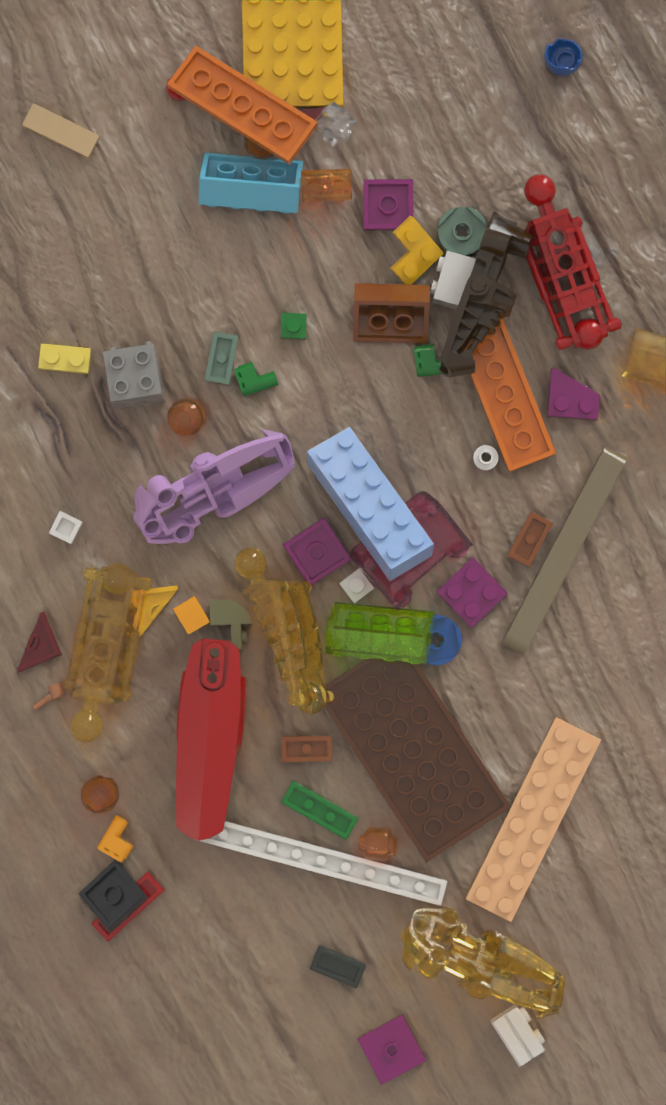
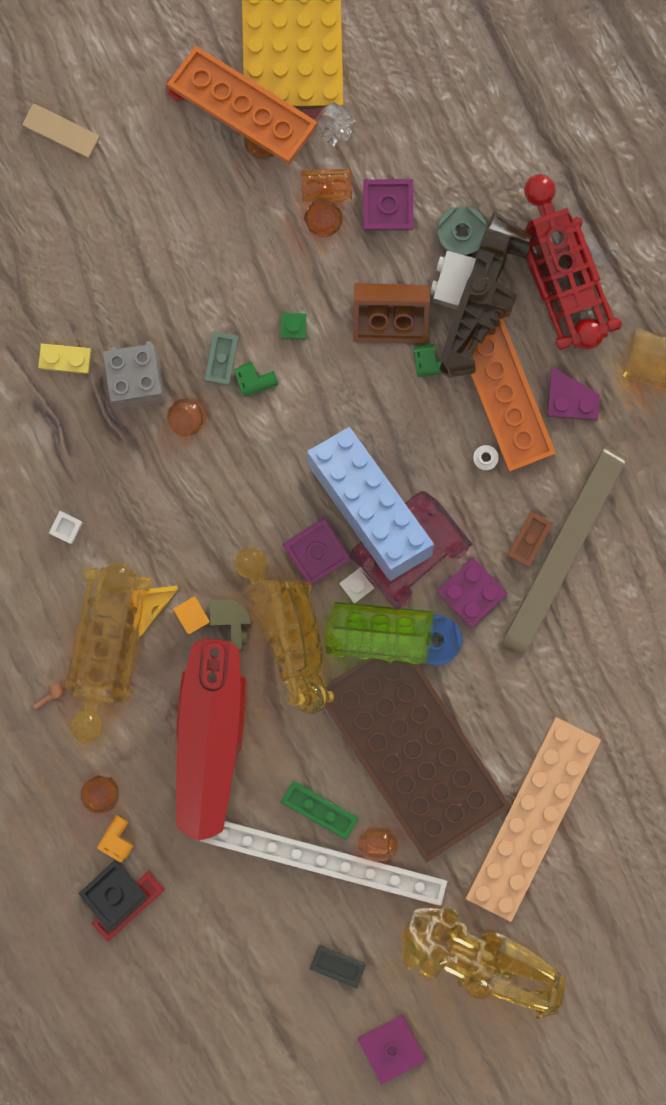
(41, 645): dark red tile -> none
(211, 485): lavender piece -> none
(250, 183): medium azure slope -> none
(306, 748): dark orange plate -> none
(323, 217): none -> clear orange hair
(420, 251): yellow plate -> none
(517, 1034): white brick -> none
(563, 57): blue hair -> none

